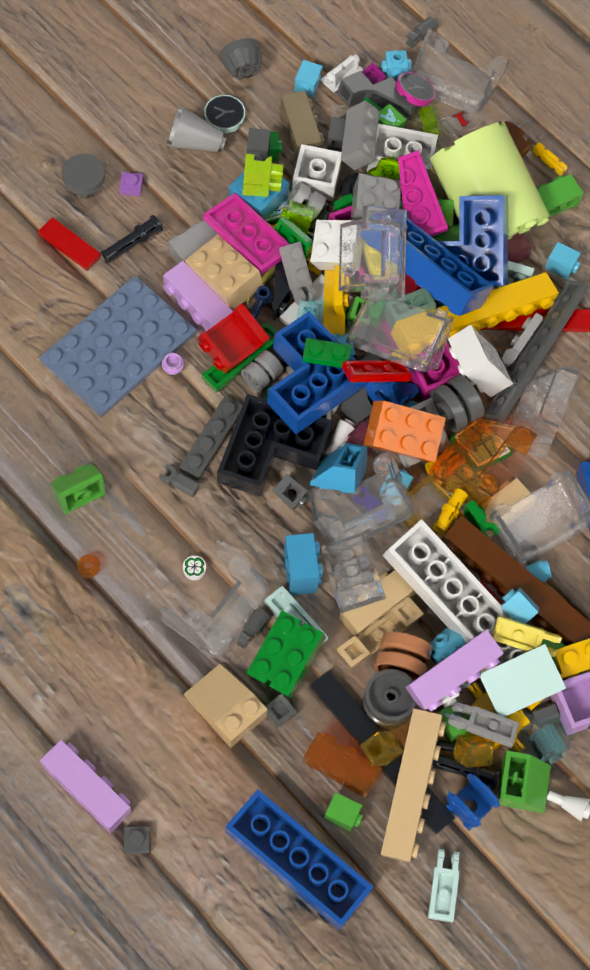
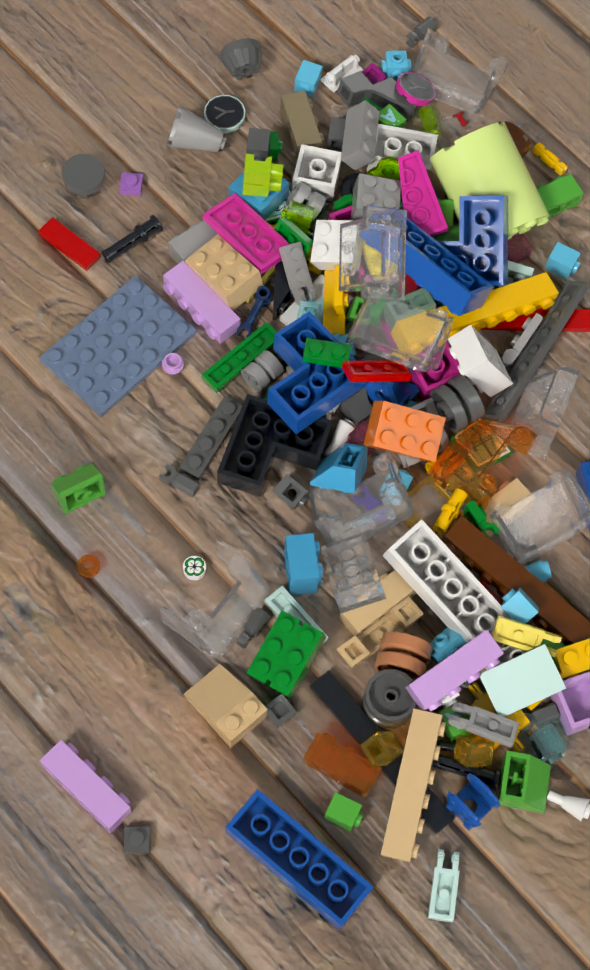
(233, 339): red panel -> none

